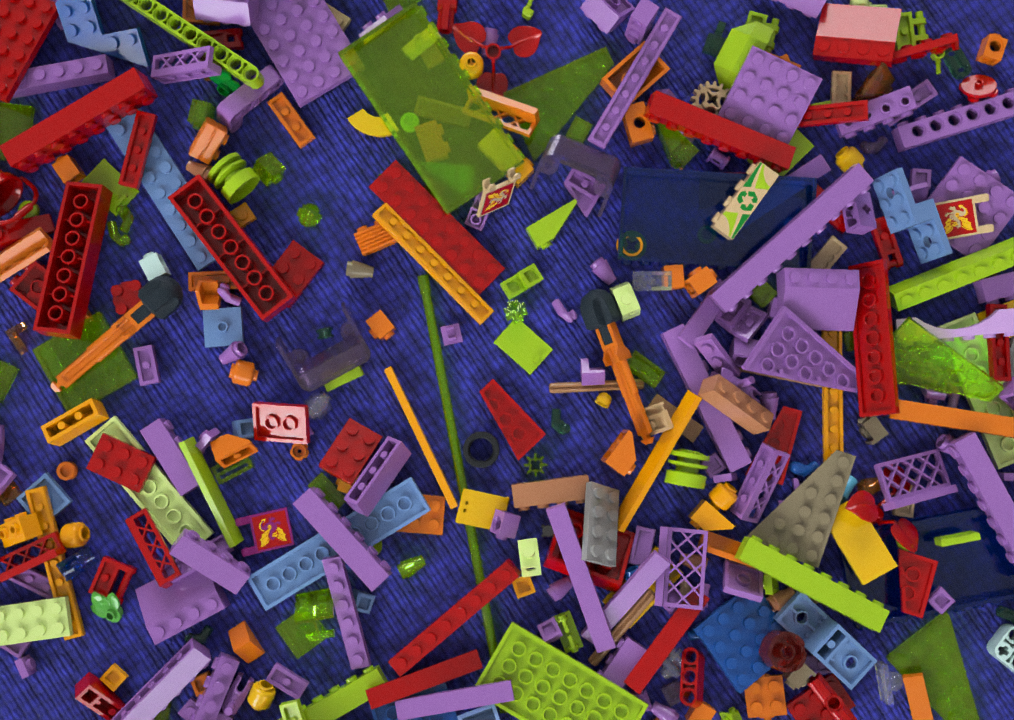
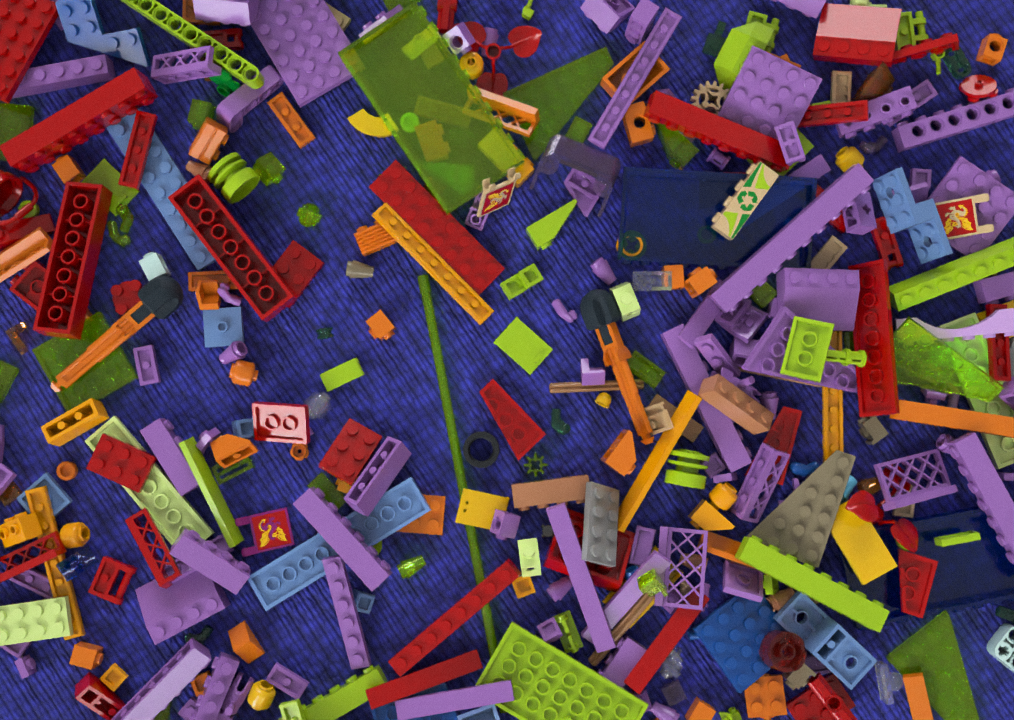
(86, 655): none -> orange brick
(106, 607): bright green plate -> none
(244, 214): light orange plate -> none
(295, 636): clear neon green plate -> none
(312, 608): clear neon green plate -> none
(330, 363): clear purple windscreen -> none
(416, 427): light orange tile -> none
(451, 334): medium lavender tile -> none
(452, 39): none -> medium lavender brick
(515, 311): clear neon green gear -> none
(651, 584): none -> clear neon green panel
(697, 686): red beam -> none
(790, 143): none -> medium lavender hinge
(807, 349): none -> lime plate
(847, 357): none -> lime pin
(940, 600): medium lavender tile -> none

